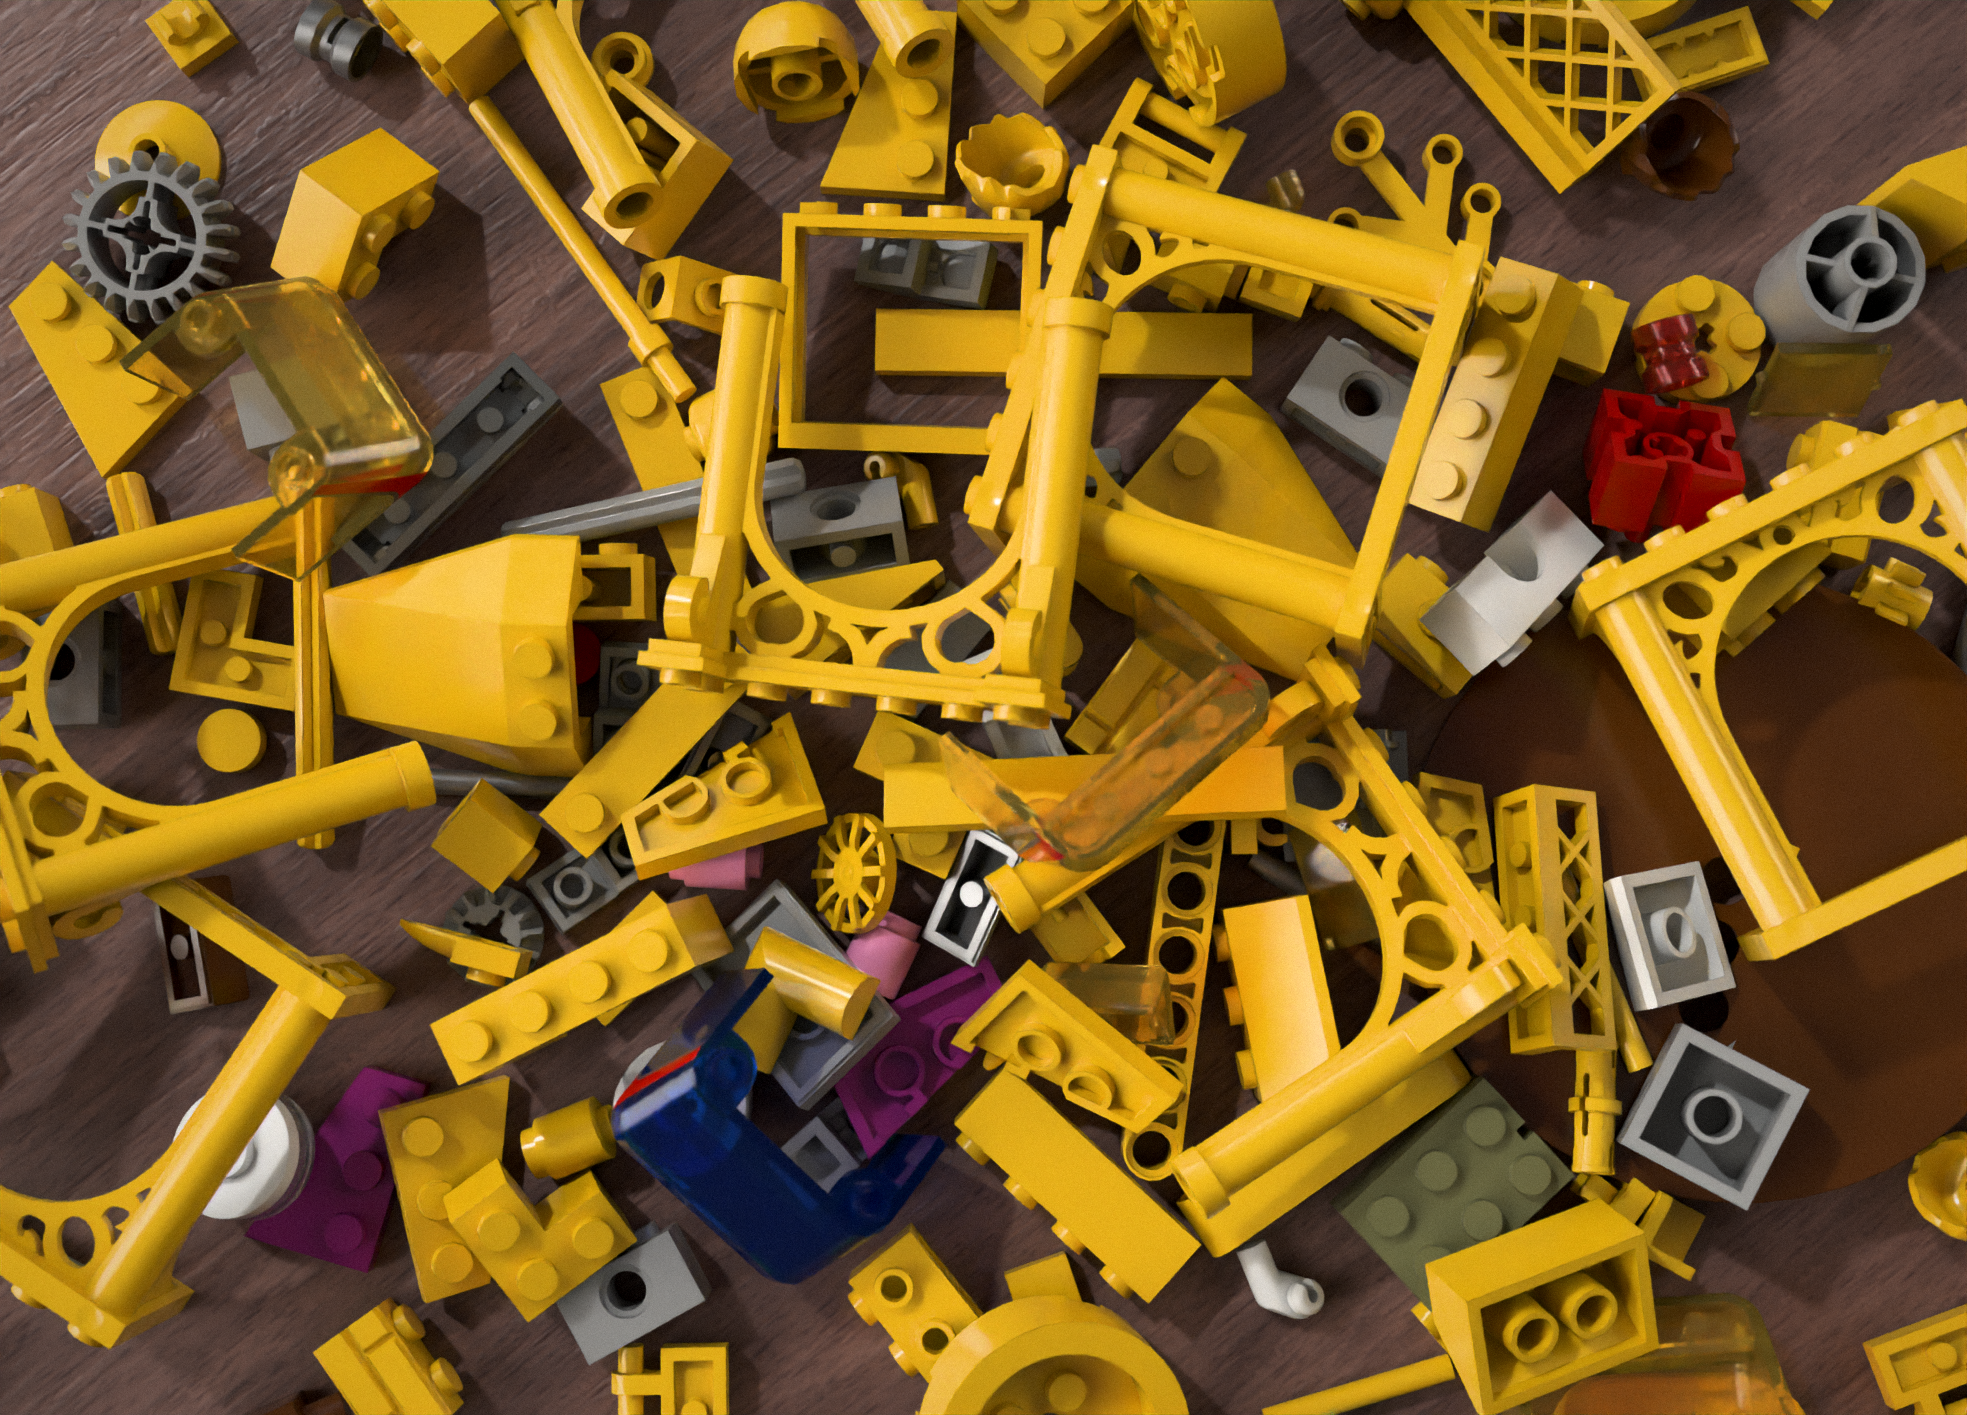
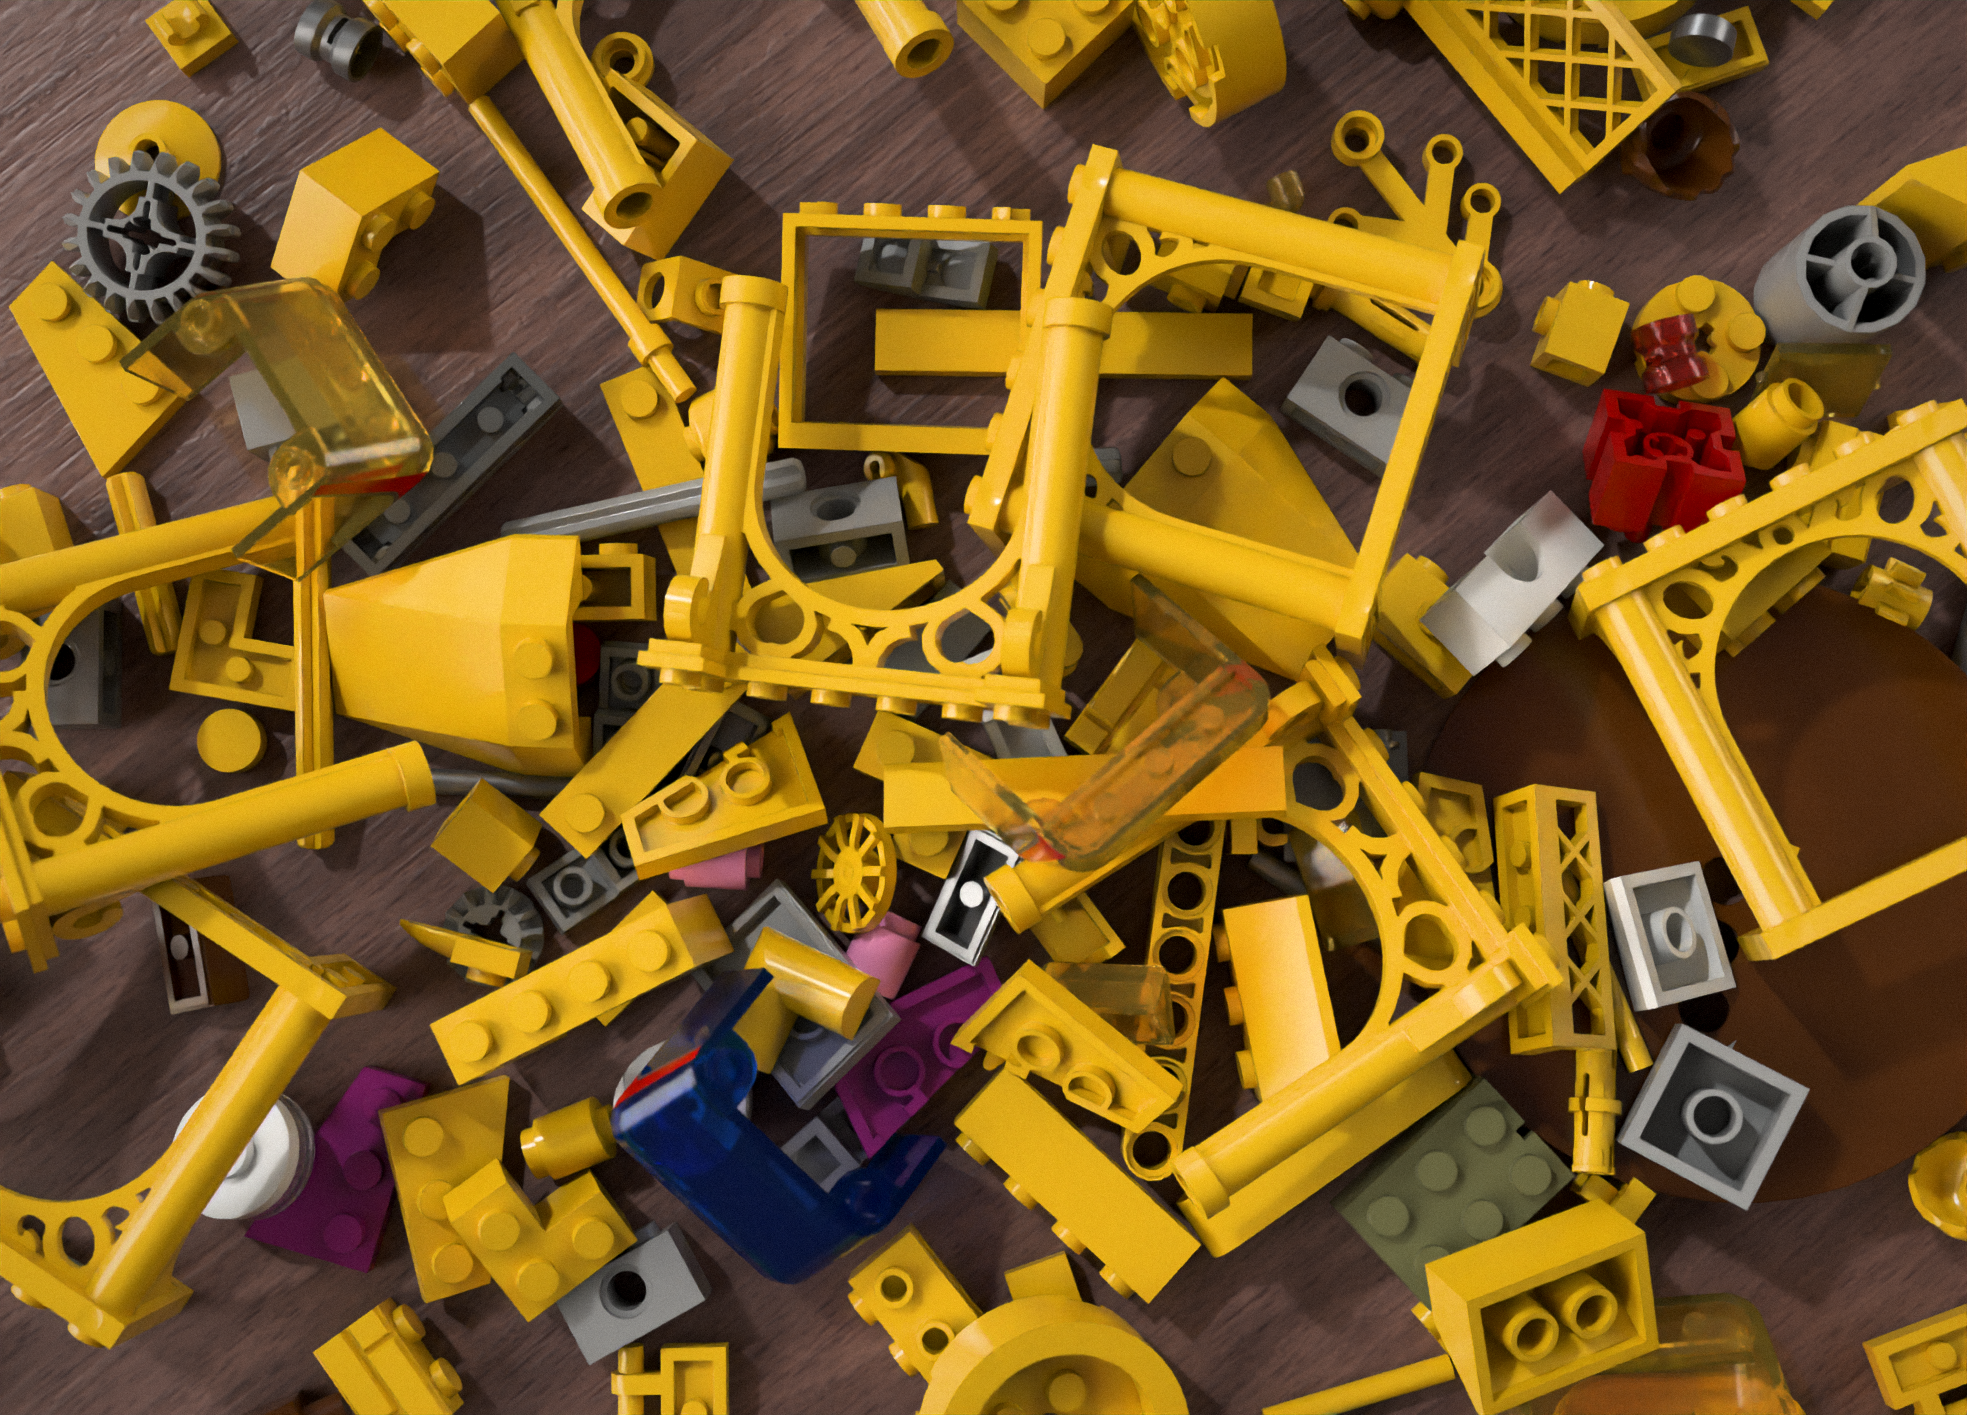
(796, 62): yellow cylinder -> none
(896, 133): yellow wing -> none
(1013, 164): yellow hair -> none
(1156, 157): yellow plate -> none
(1278, 1289): white arm -> none
(1495, 393): yellow brick -> none
(1670, 1232): yellow panel -> none
(1702, 40): none -> flat silver tile
(1776, 423): none -> yellow brick

